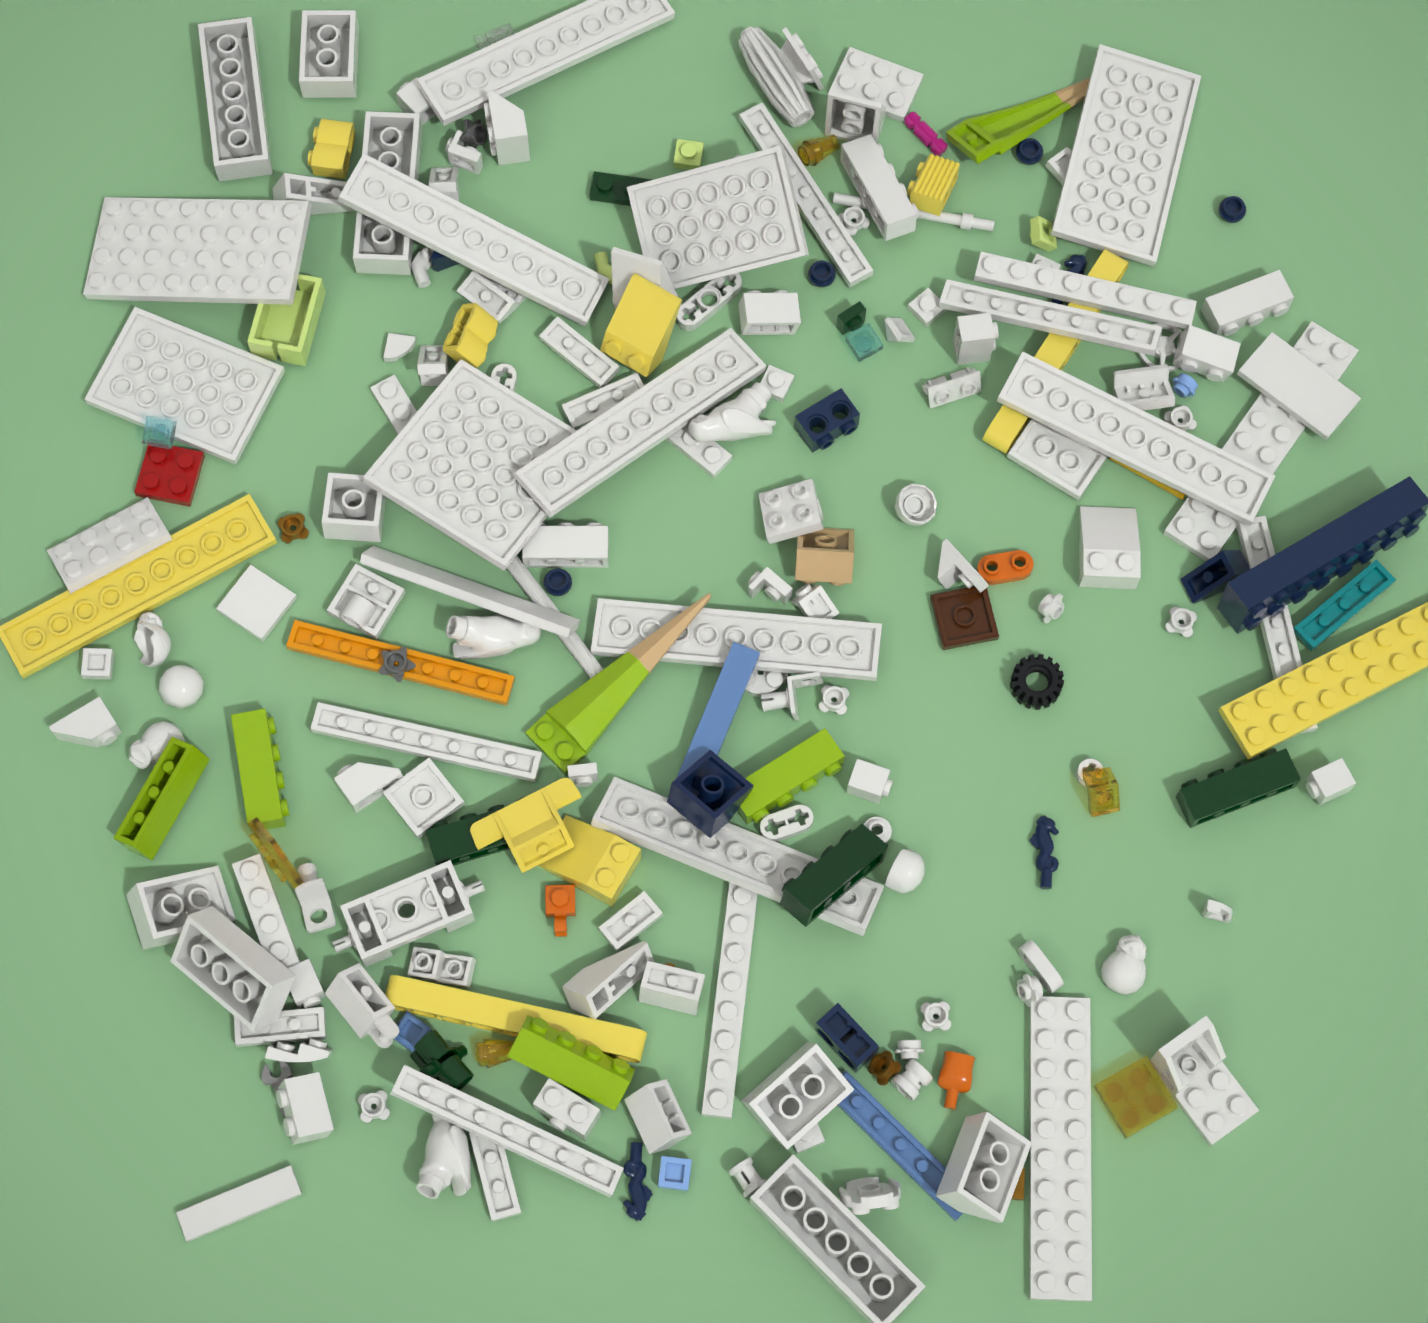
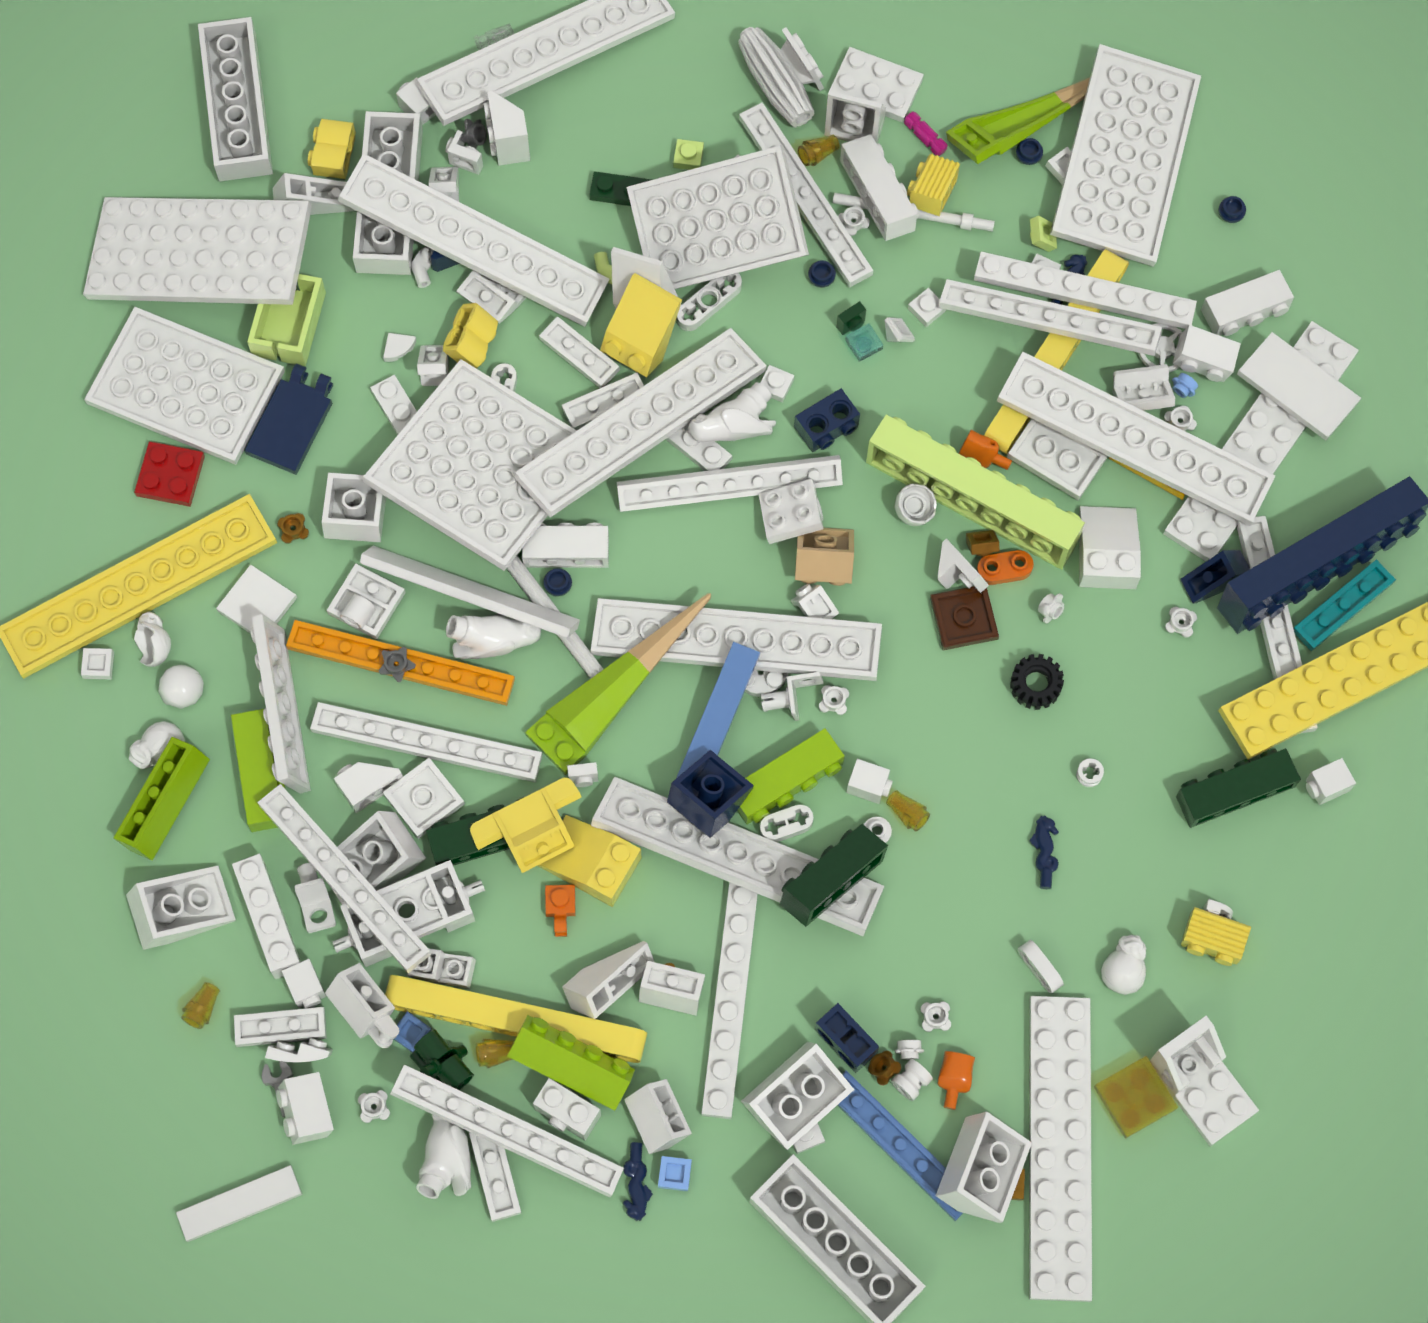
(87, 726): white slope -> none
(109, 545): white plate -> none
(159, 432): clear light blue plate -> none
(200, 1007): none -> clear yellow cone
(232, 968): white brick -> none
(273, 854): clear yellow plate -> none
(281, 704): none -> white plate
(291, 421): none -> dark blue tile
(329, 54): white brick -> none
(344, 878): none -> white plate
(382, 850): none -> white slope
(630, 921): white plate -> none
(726, 483): none -> white plate
(747, 1177): white bush -> none
(769, 313): white brick -> none
(774, 586): white bracket -> none
(869, 1194): white plate -> none
(906, 872): white hair -> none
(908, 810): none -> clear yellow cone
(962, 384): white hinge -> none
(974, 338): white brick -> none
(975, 491): none -> yellowish green brick
(982, 542): none -> pearl gold plate
(983, 450): none -> orange piece
(1029, 989): white plate -> none
(1102, 791): clear yellow bracket -> none
(1215, 937): none -> light yellow brick

